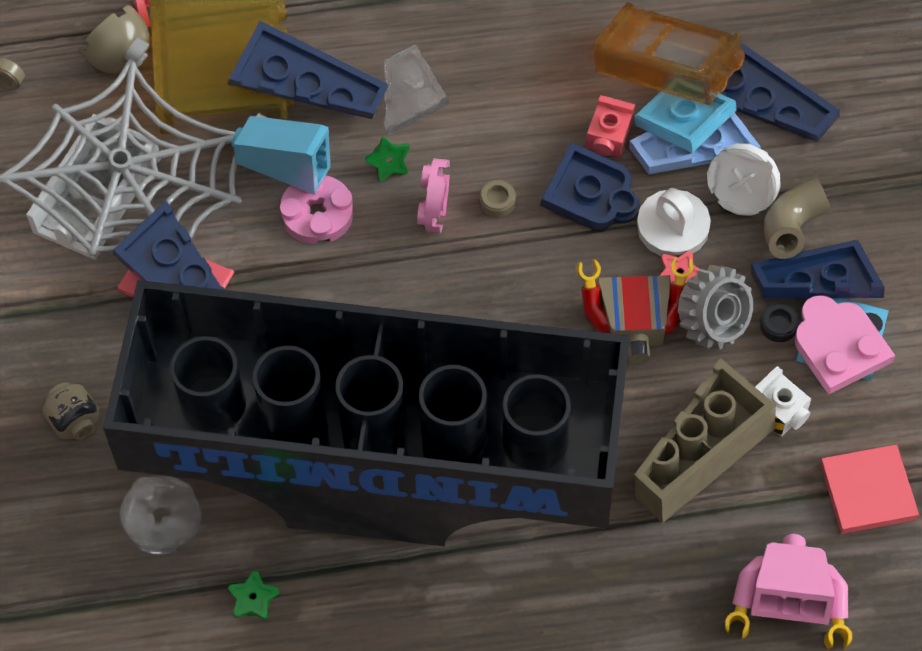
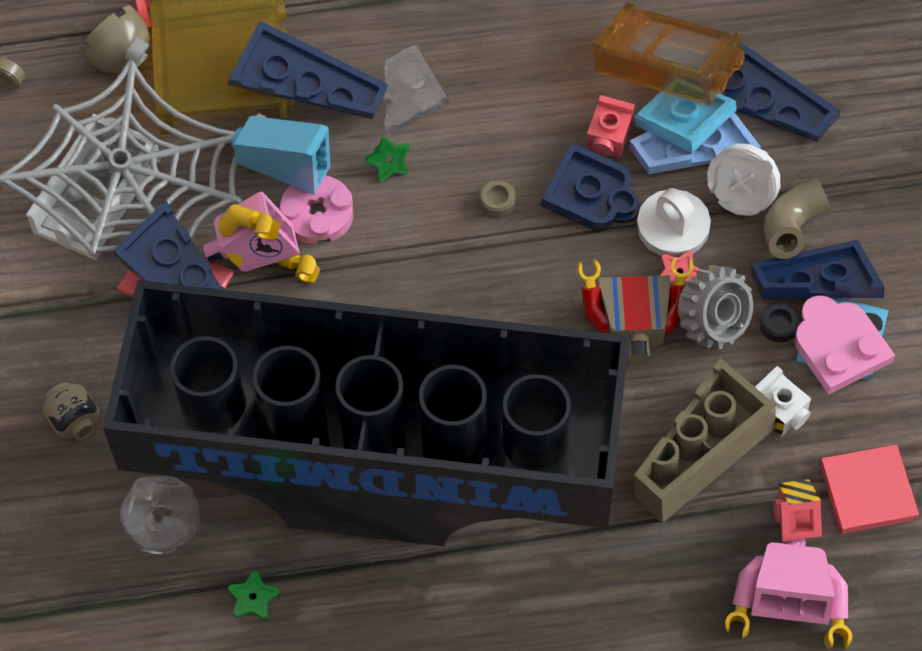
(257, 236): none -> torso
(437, 195): bright pink plate -> none
(798, 510): none -> coral brick

